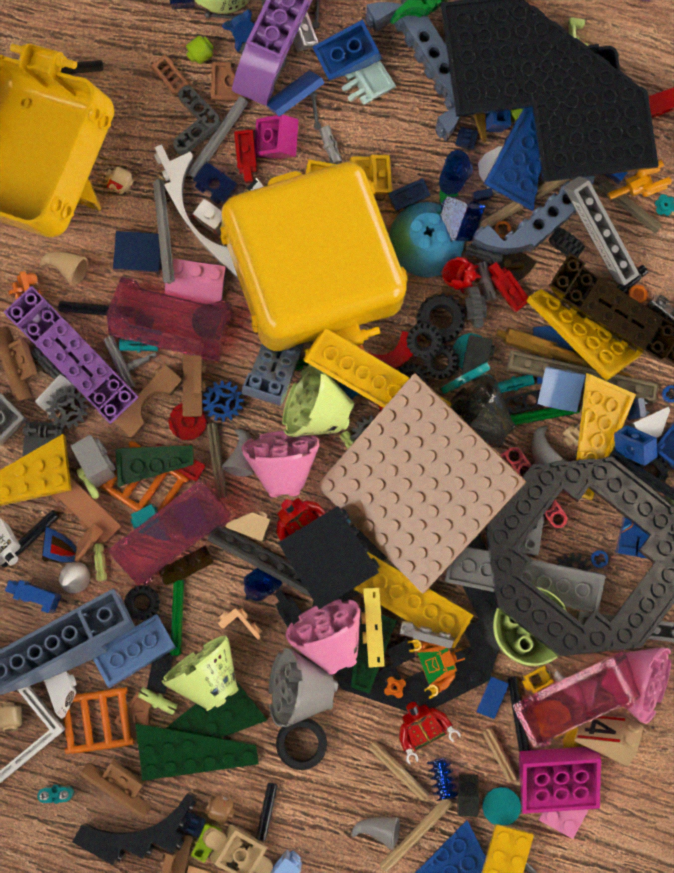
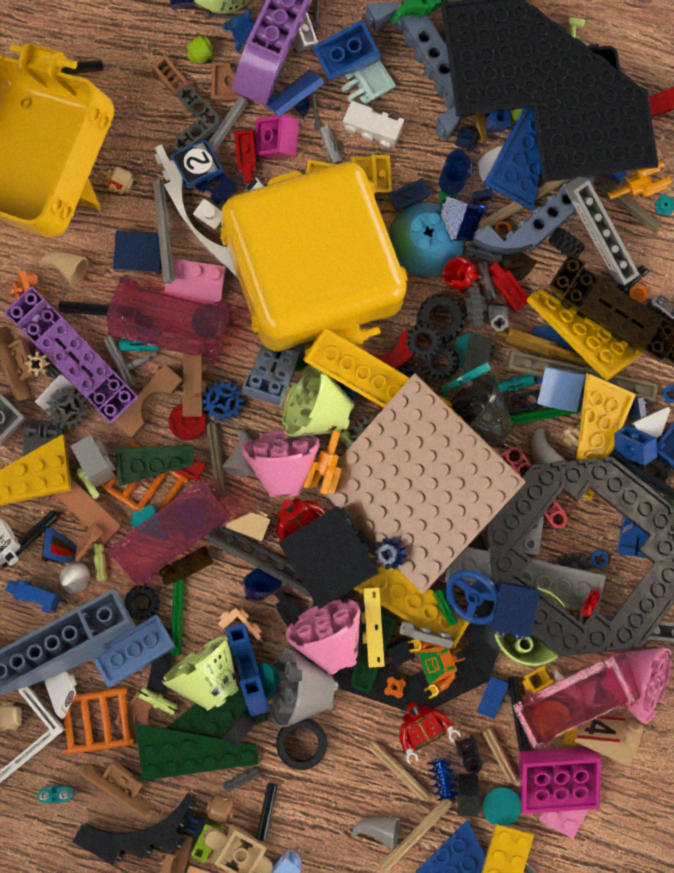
(31, 362): none -> tan gear
(197, 163): none -> slope
(239, 728): none -> black tyre
(241, 779): none -> dark grey axle
(248, 670): none -> blue arch
(270, 679): none -> teal tile
(302, 107): none -> clear blue tile
(325, 467): none -> light orange plant
(372, 125): none -> white wedge
(384, 557): none -> clear blue gear
(445, 607): none -> green axle
(468, 753): none -> black piece
(475, 594): none -> blue piece
(498, 317): none -> light grey piece
(515, 610): none -> dark blue panel
(590, 602): none -> red axle

